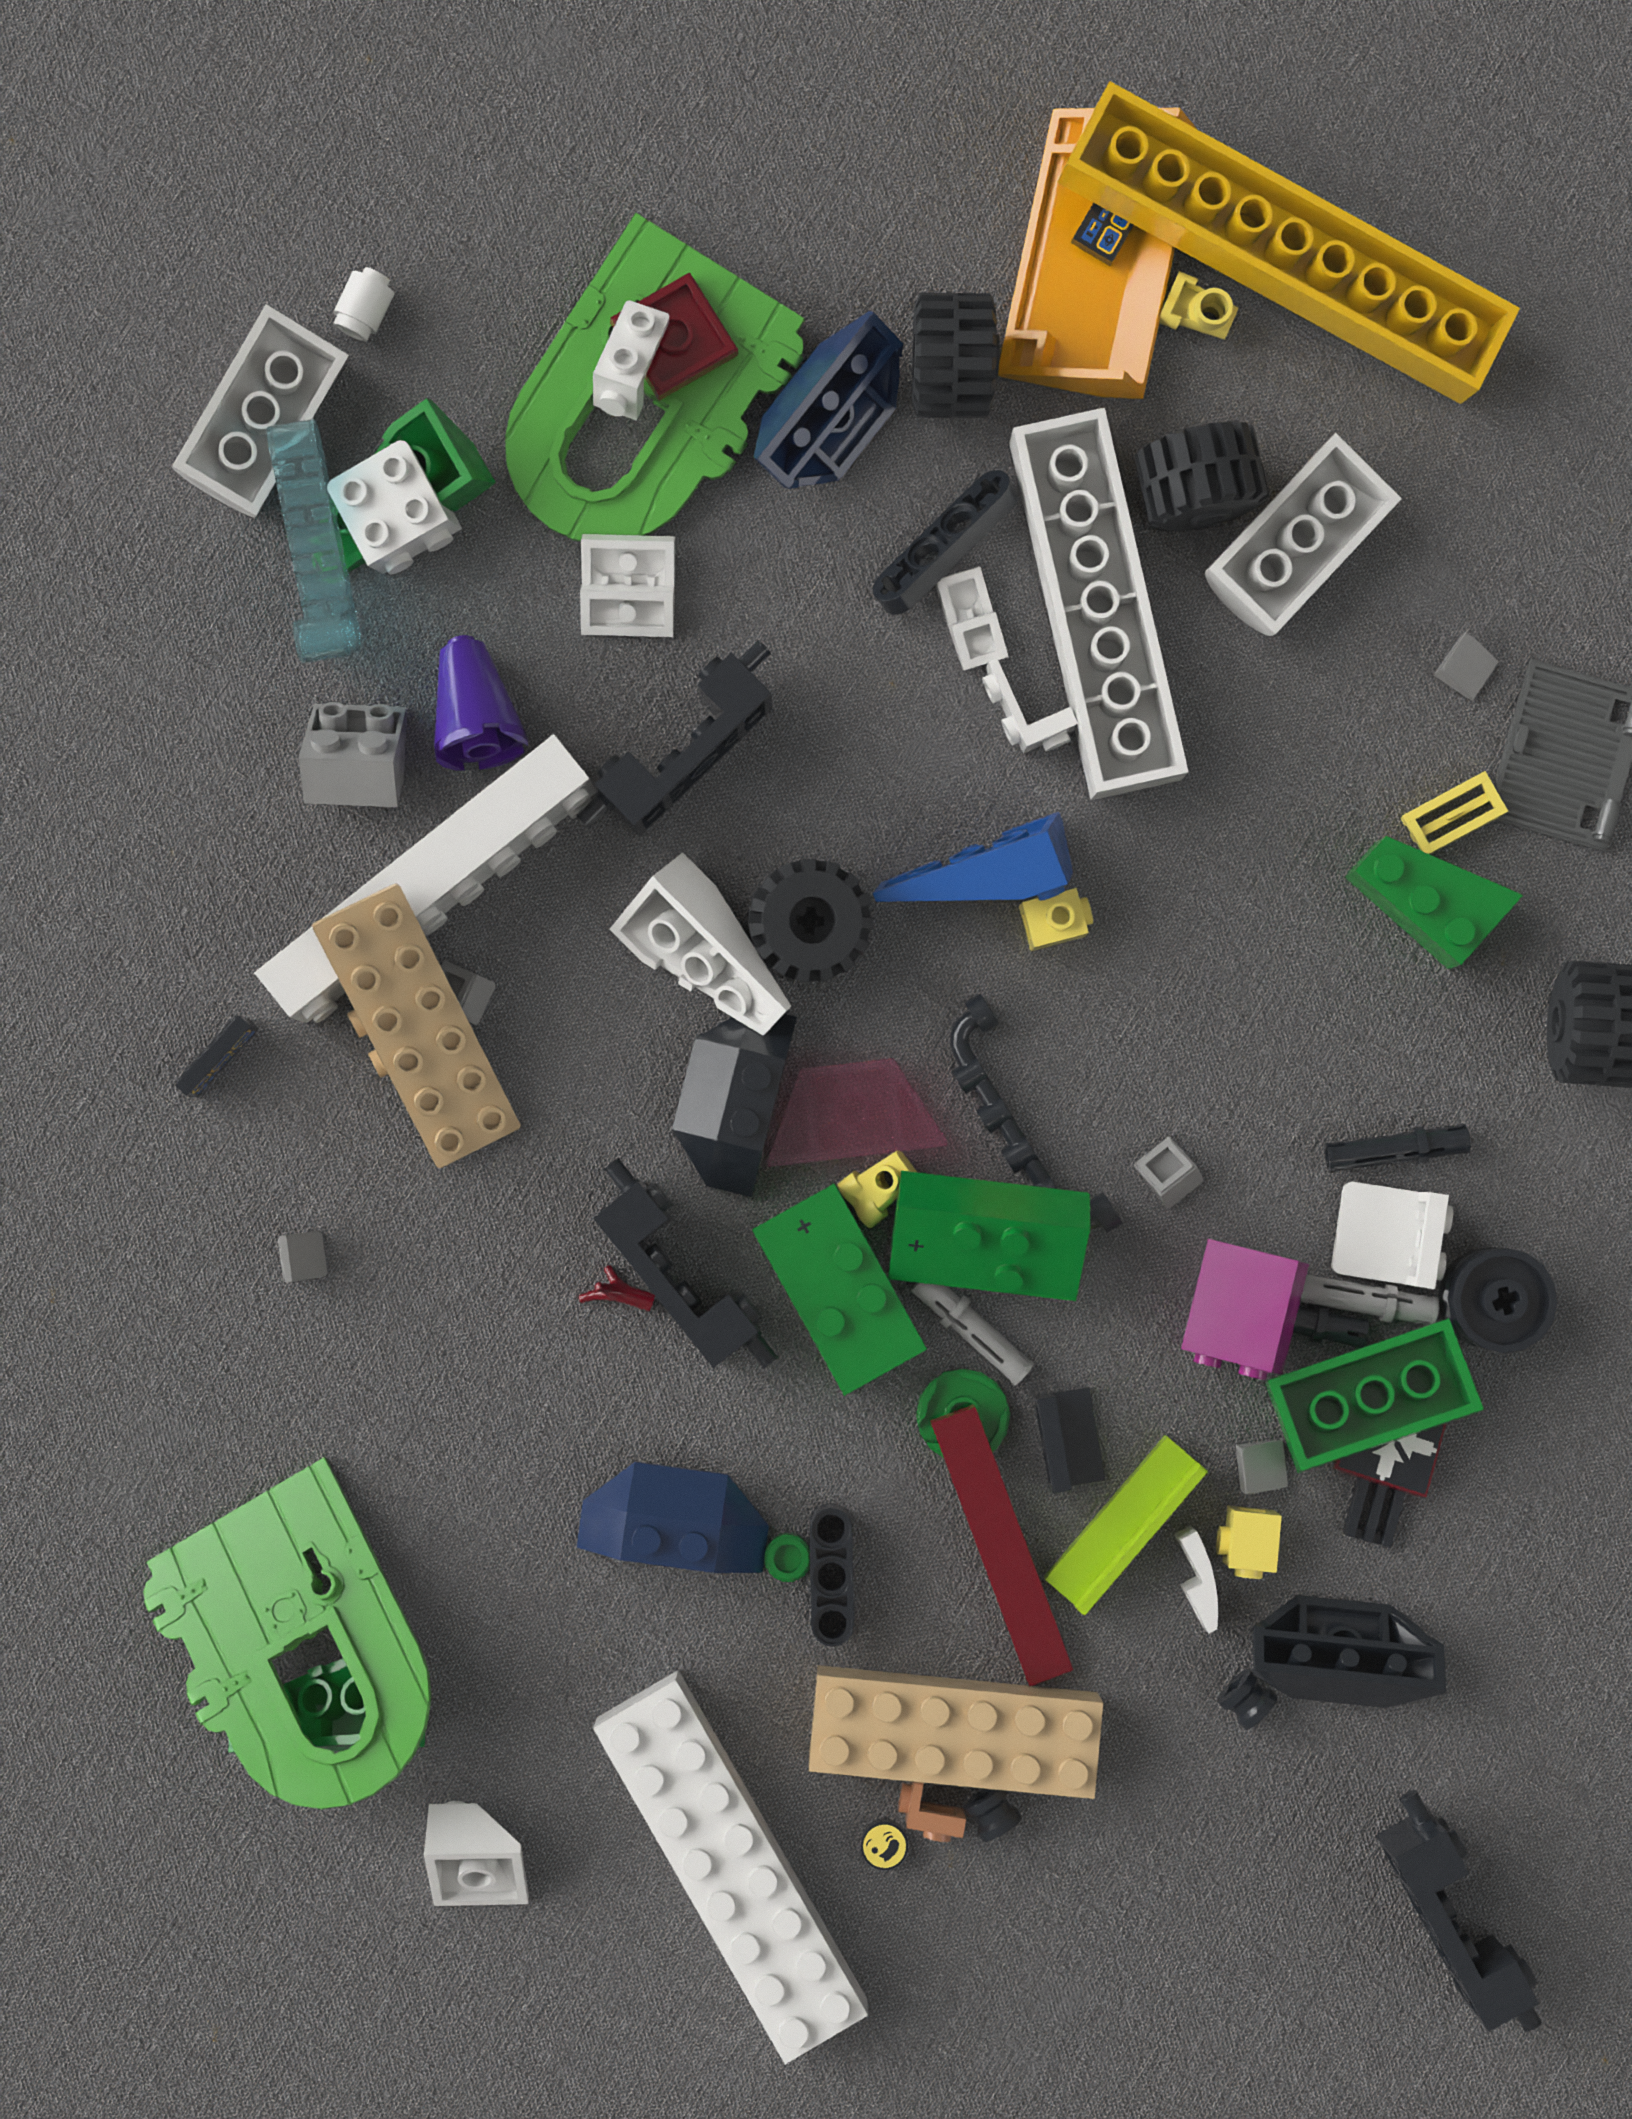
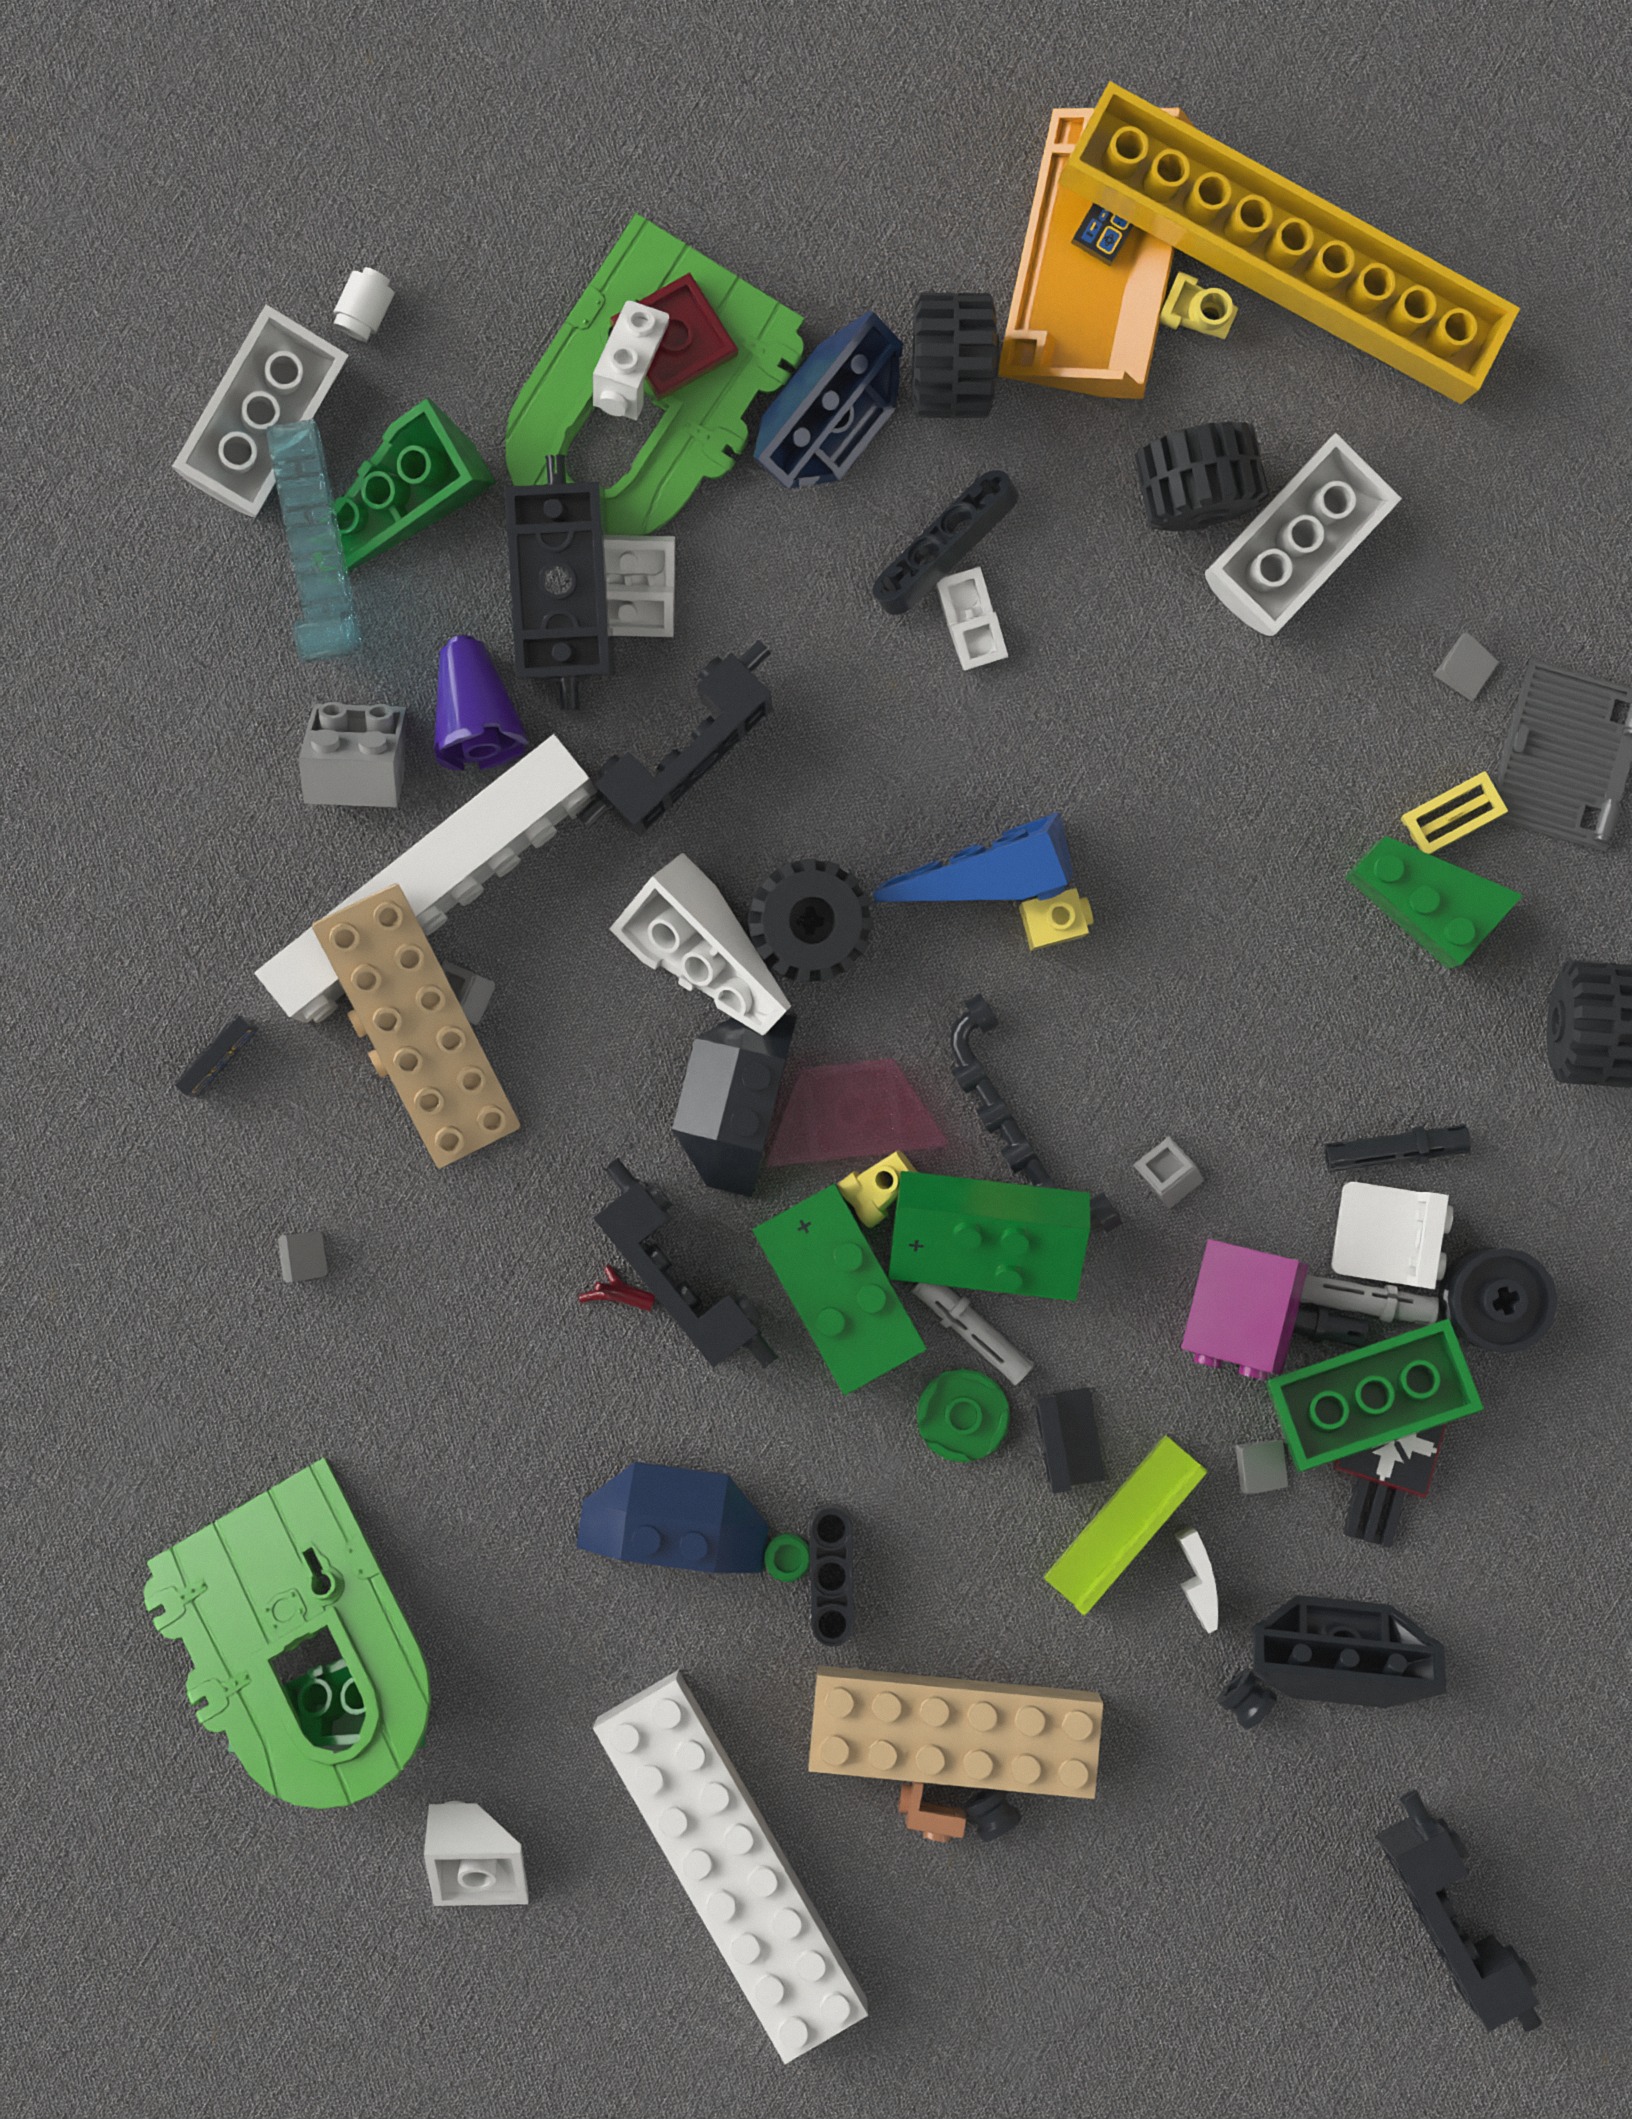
(392, 509): white bracket -> none
(569, 632): none -> black brick
(884, 1844): tile -> none
(1001, 1545): dark red tile -> none
(1049, 732): white bracket -> none
(1098, 604): white brick -> none
(1250, 1541): light yellow brick -> none

